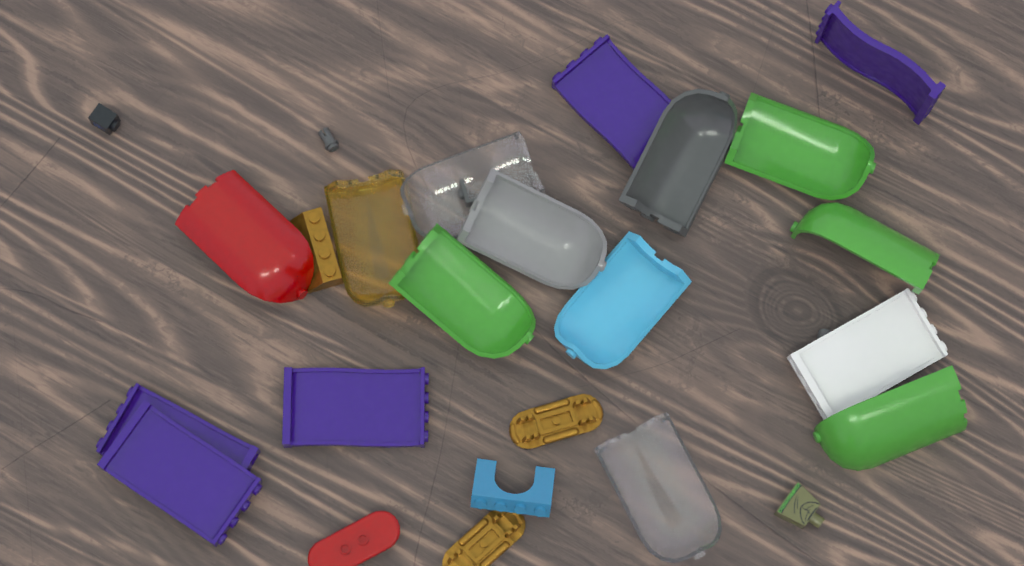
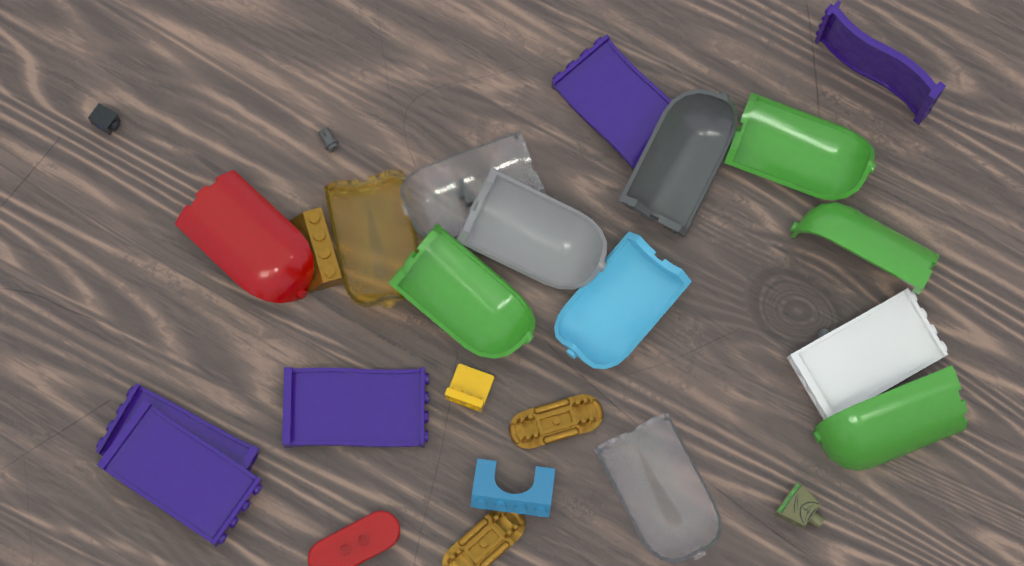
(469, 387): none -> yellow bracket

